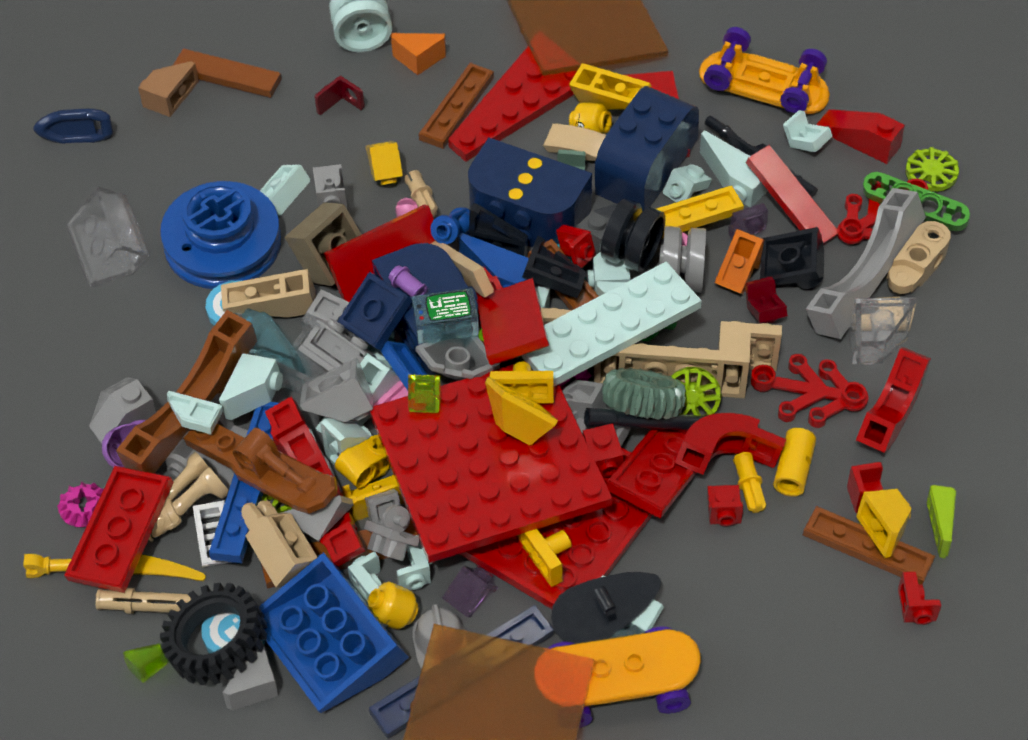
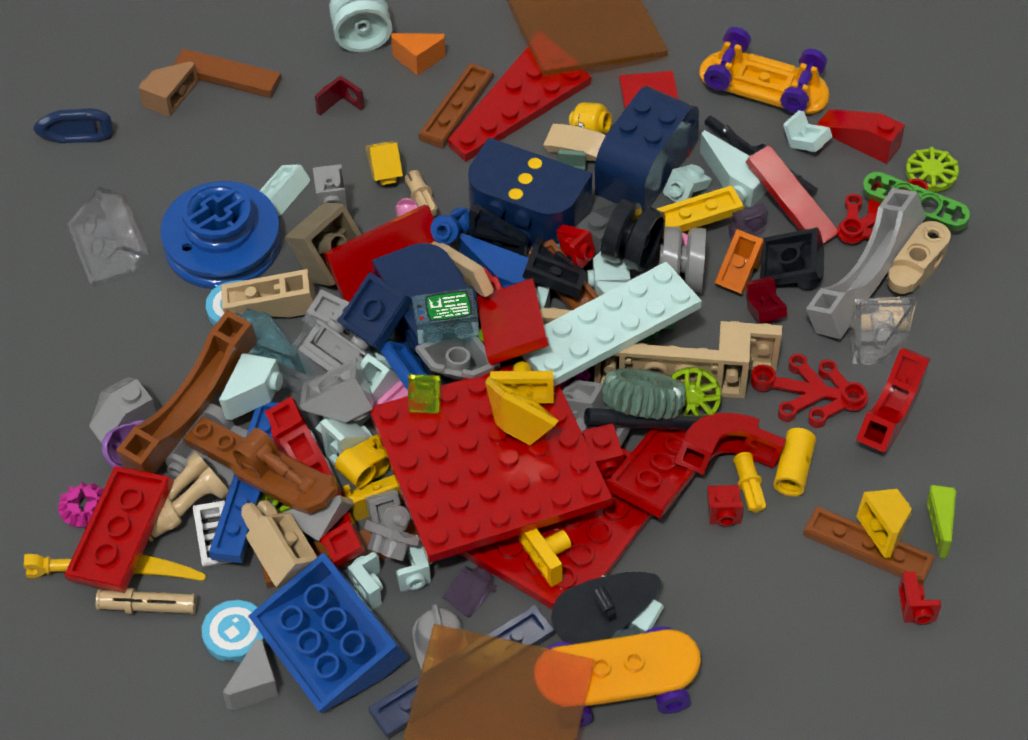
(145, 661): clear neon green slope -> none
(195, 412): light aqua tile -> none
(233, 654): black tyre -> none
(393, 605): yellow head -> none
(402, 278): medium lavender pin -> none
(605, 87): yellow slope -> none
(863, 479): red panel -> none

